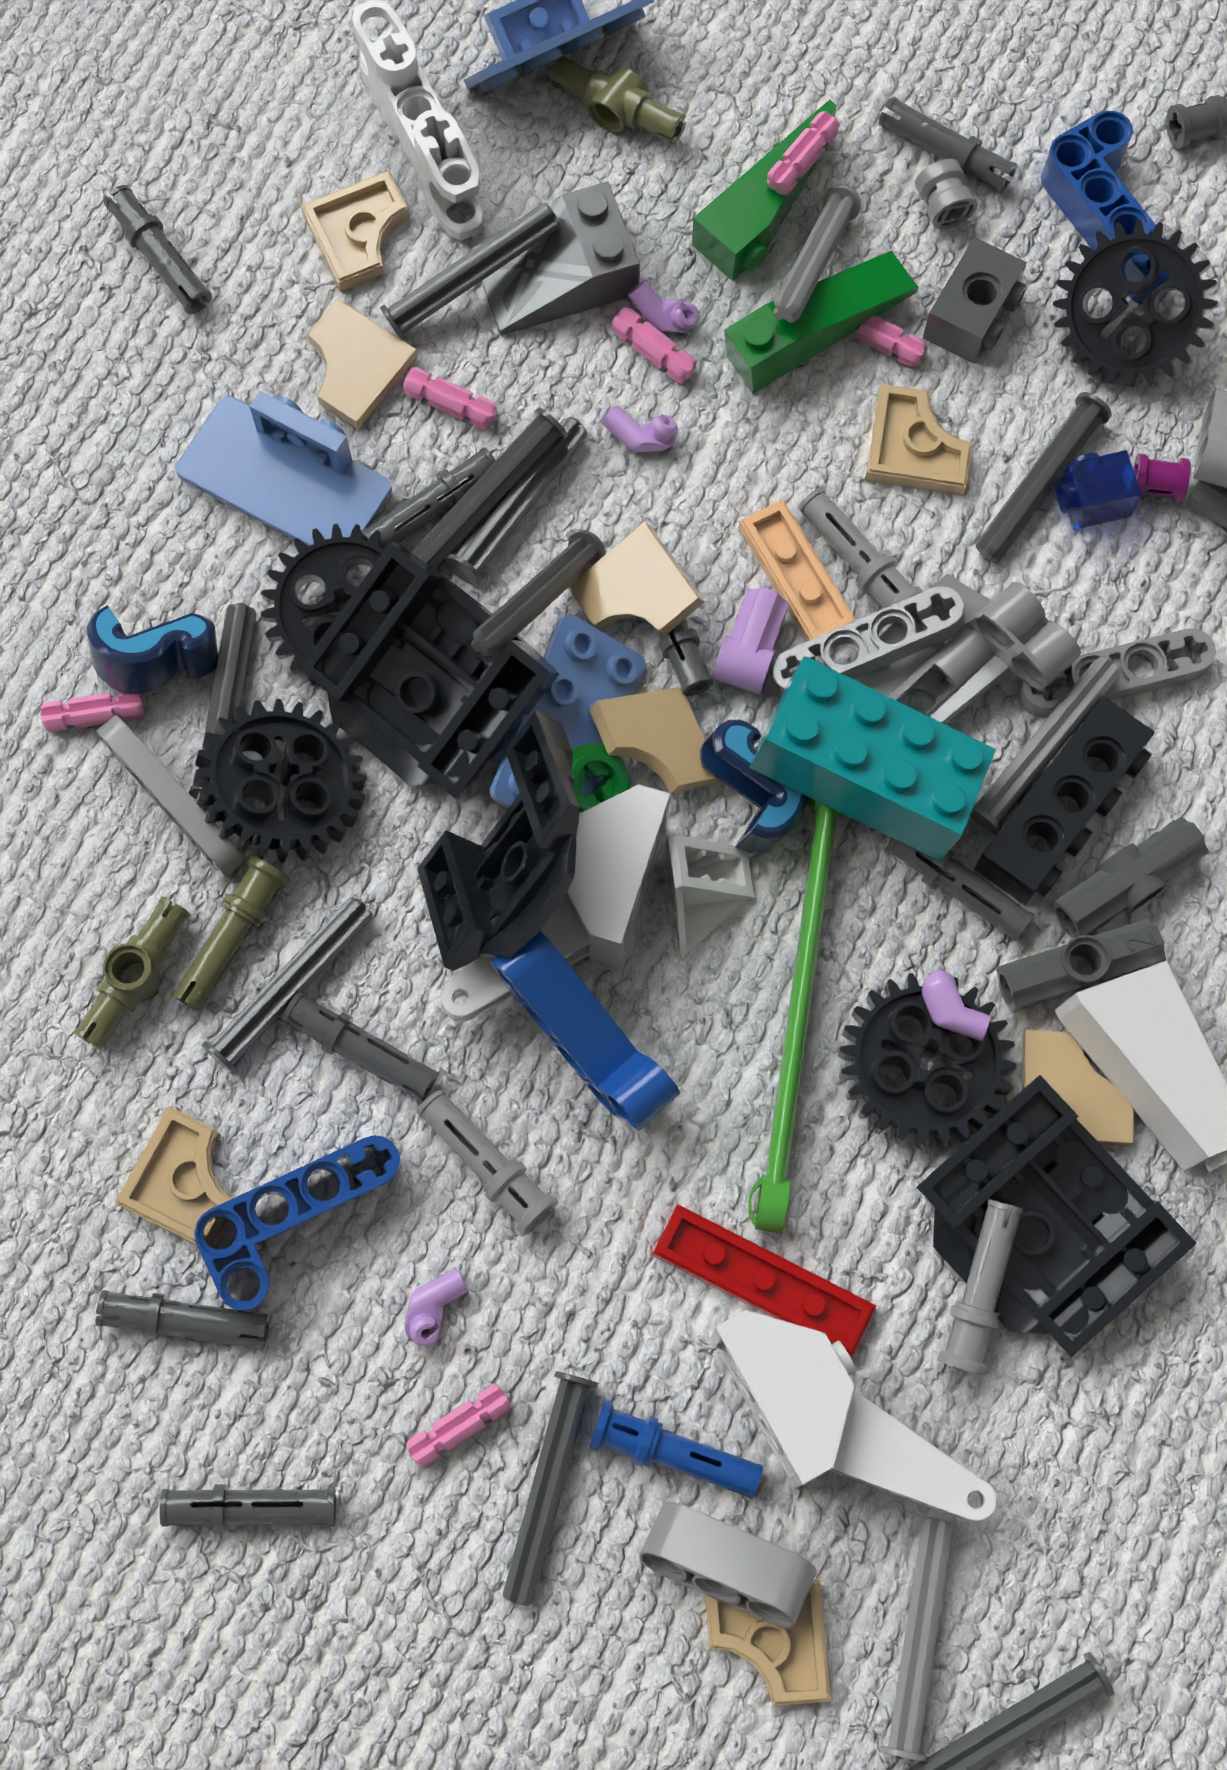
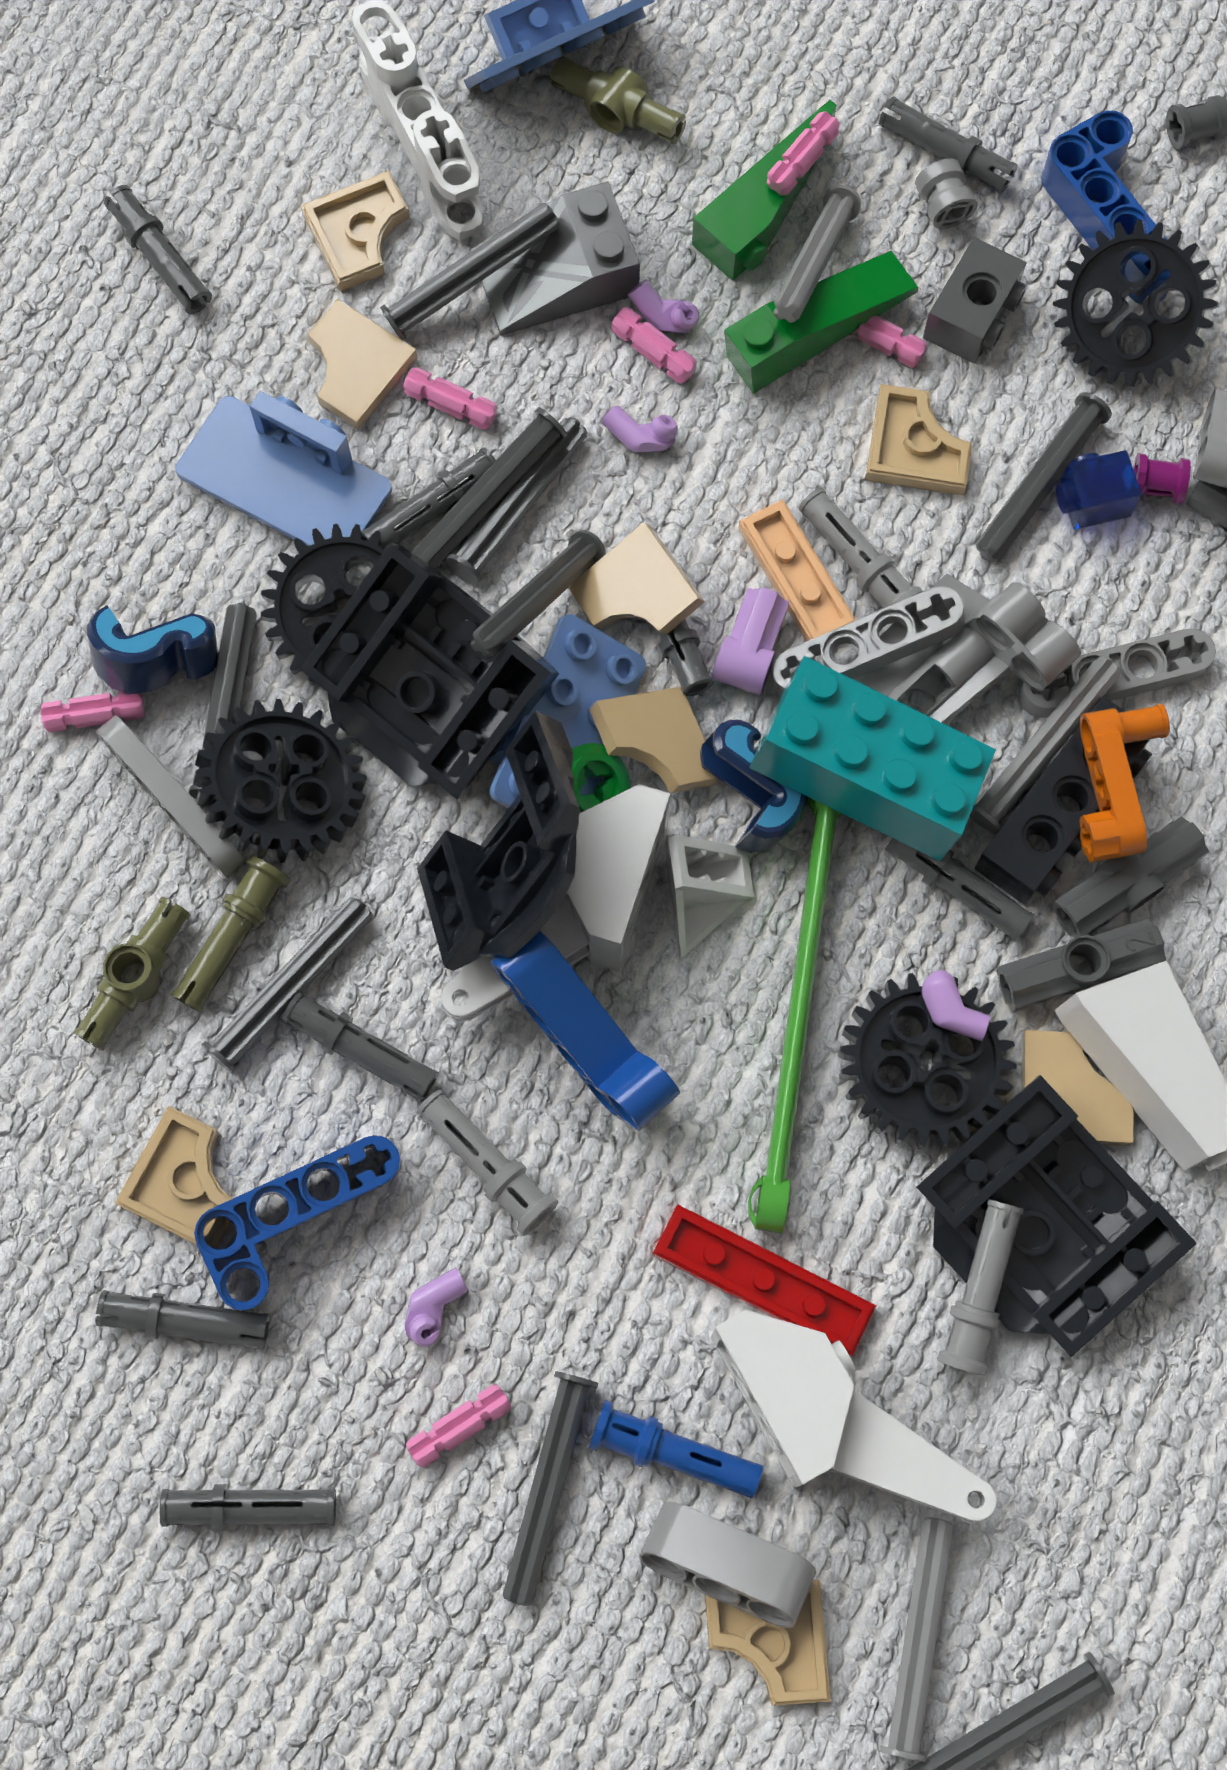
(1120, 824): none -> orange beam

